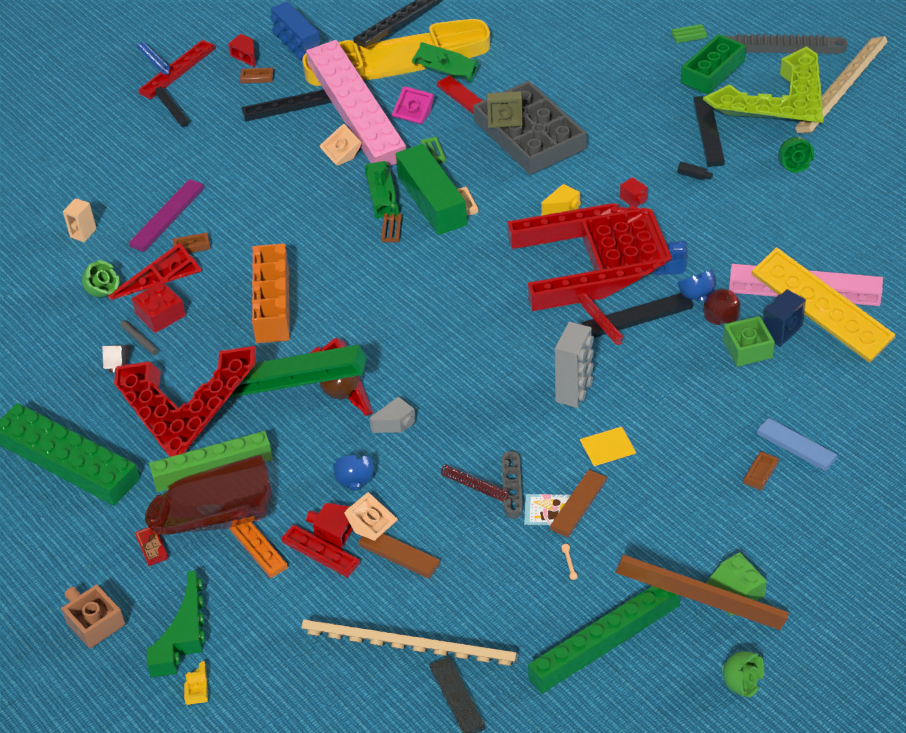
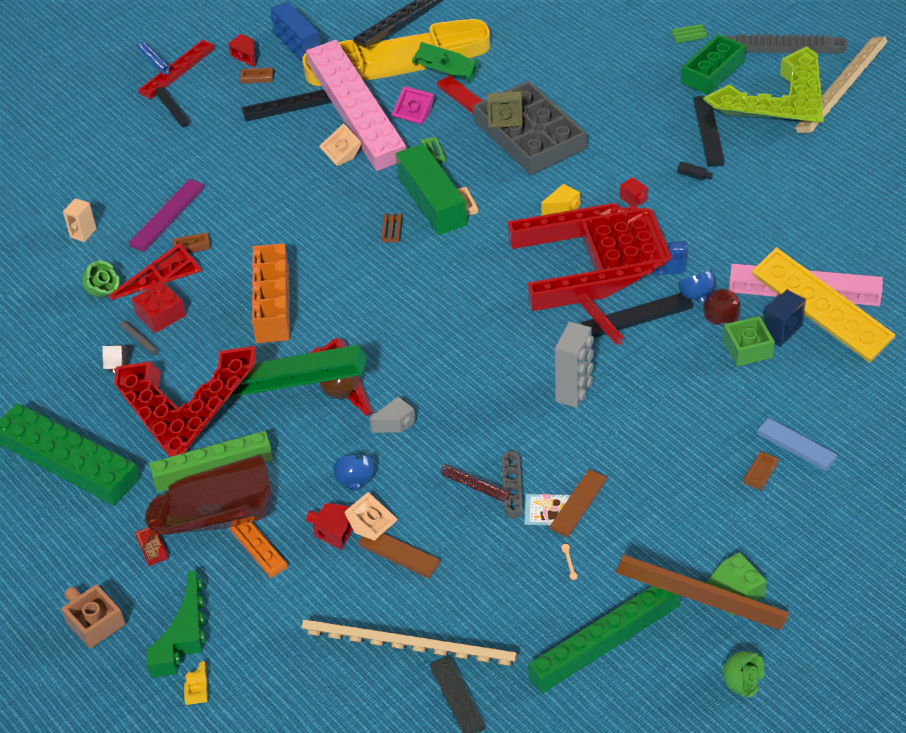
(320, 551): red tile -> none
(381, 189): green piece -> none
(607, 446): yellow sticker -> none
(796, 154): green cylinder -> none

